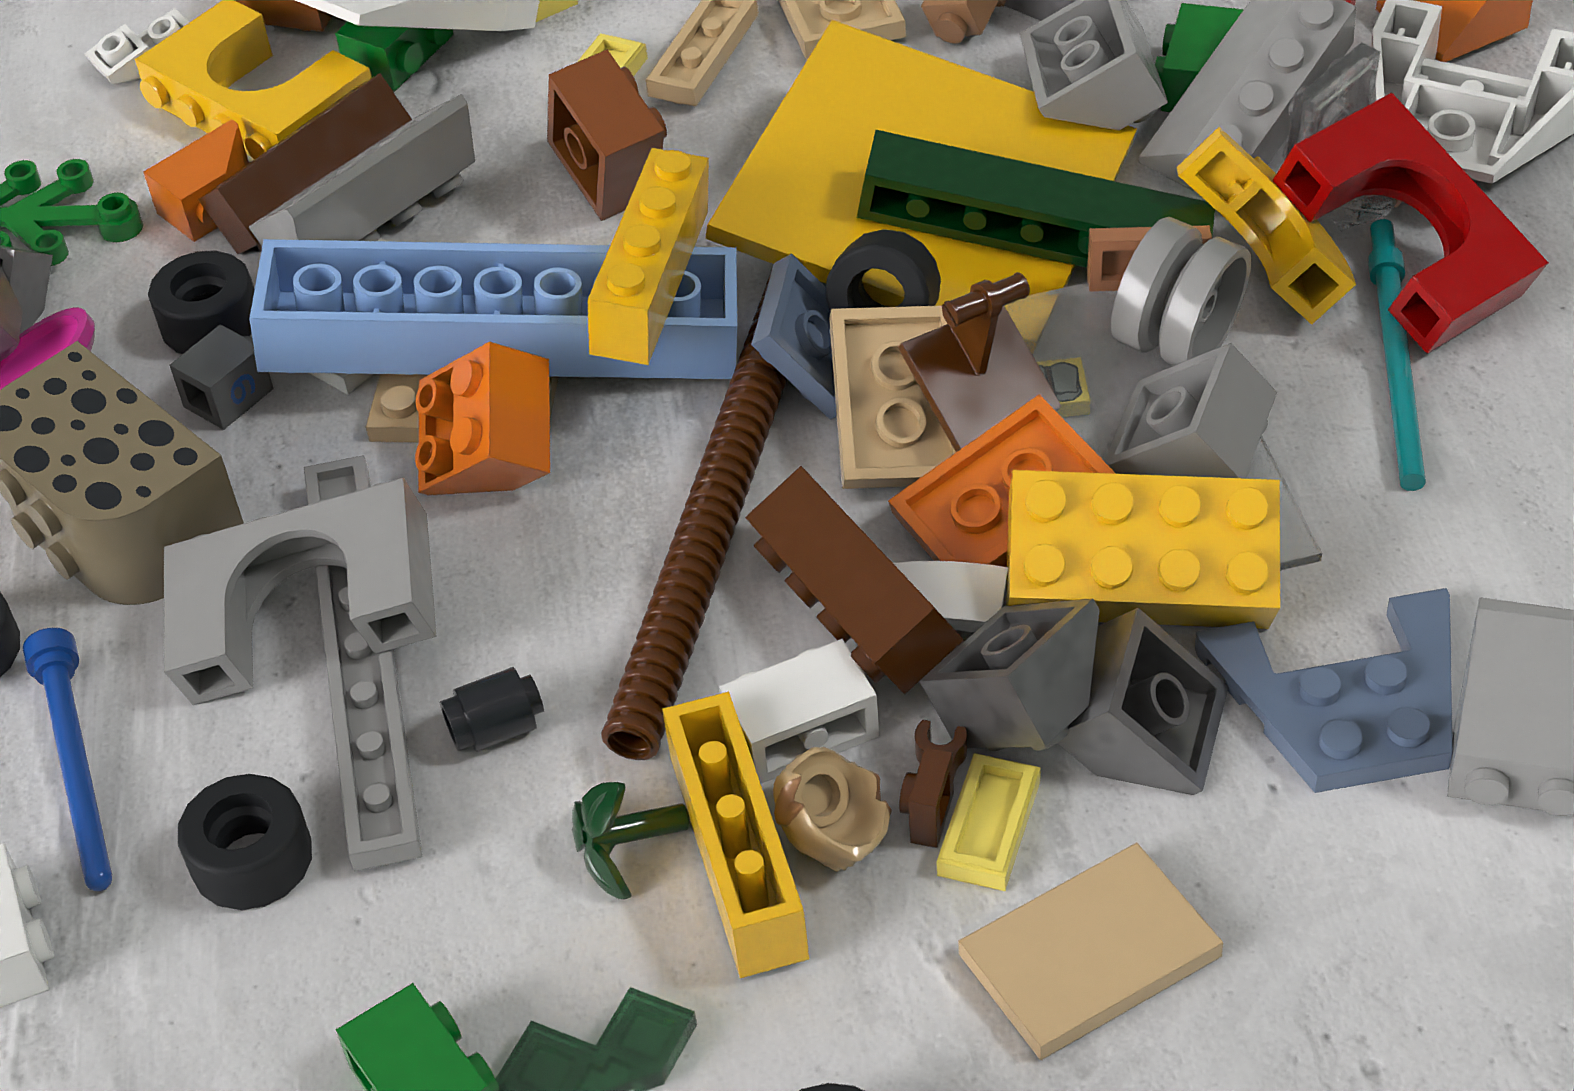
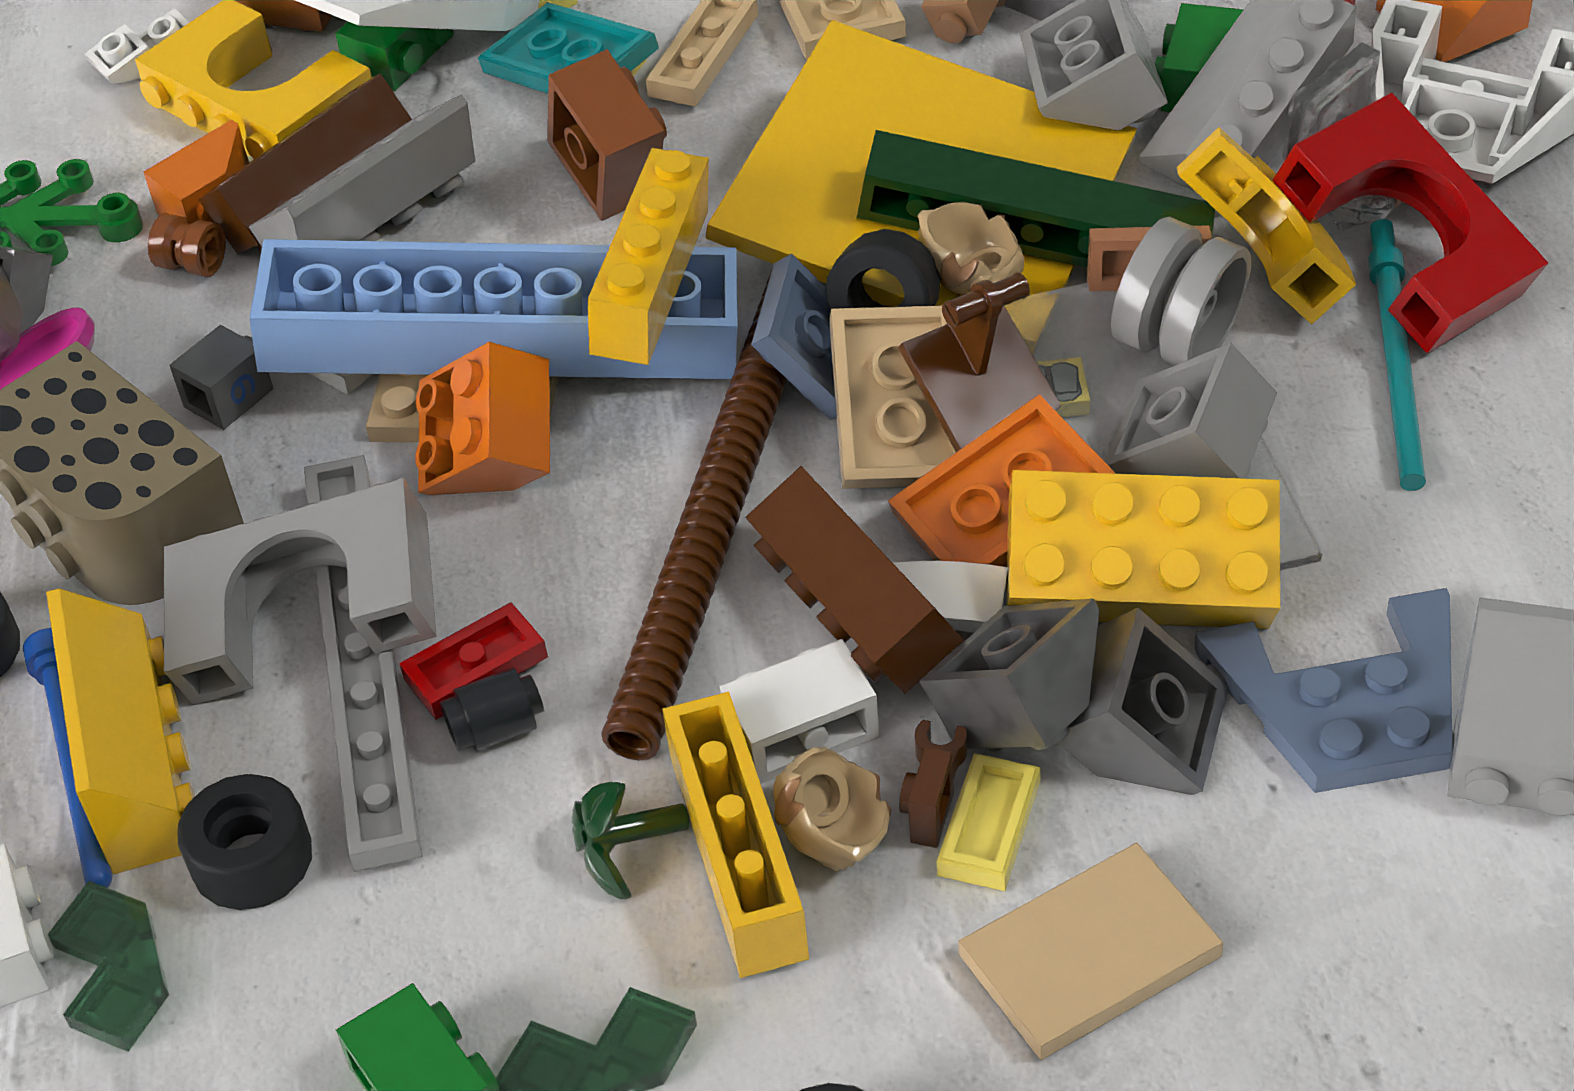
(120, 729): none -> yellow slope
(129, 977): none -> clear green tile
(179, 244): none -> dark orange wheel
(198, 295): black tyre -> none
(472, 653): none -> red plate
(559, 38): none -> teal tile
(969, 245): none -> tan hair

